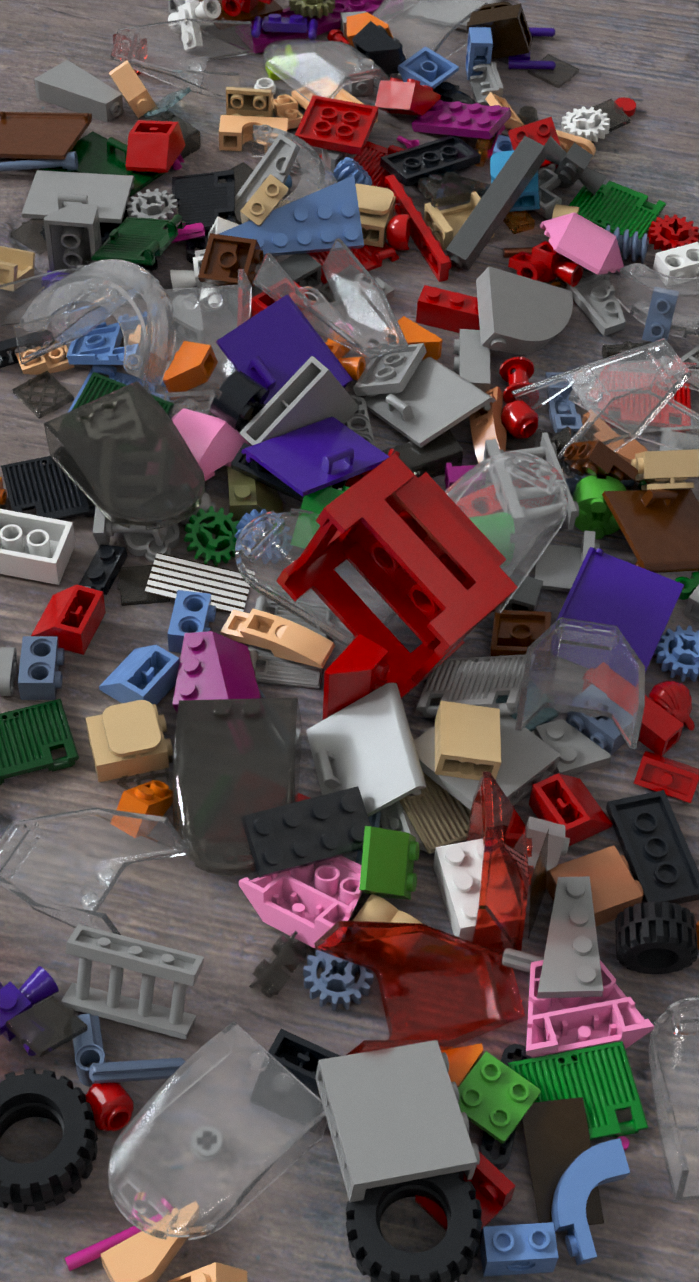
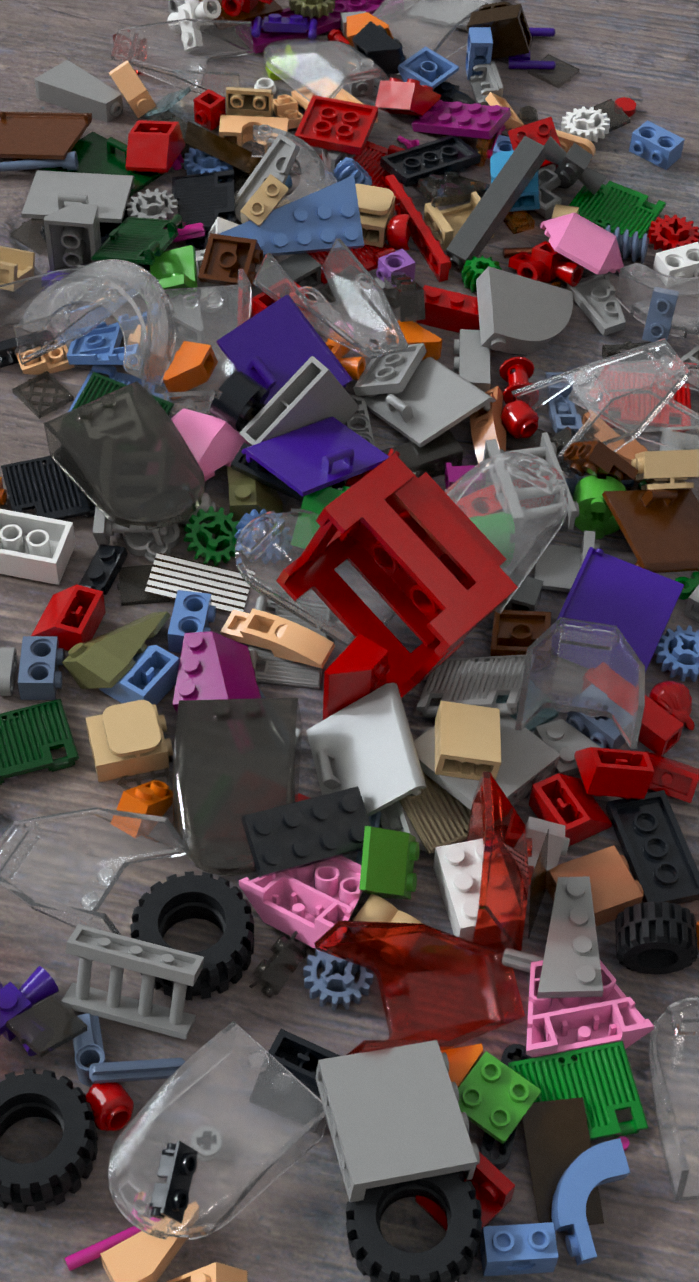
(109, 656): none -> olive wedge
(176, 268): none -> bright green bracket
(178, 1166): none -> black hinge
(203, 899): none -> black tyre
(204, 163): none -> medium blue gear
(208, 109): none -> red brick
(220, 148): none -> dark brown sticker
(395, 262): none -> medium lavender brick
(405, 297): none -> clear smoke brick
(474, 268): none -> green gear
(615, 772): none -> red slope
(656, 145): none -> medium blue brick

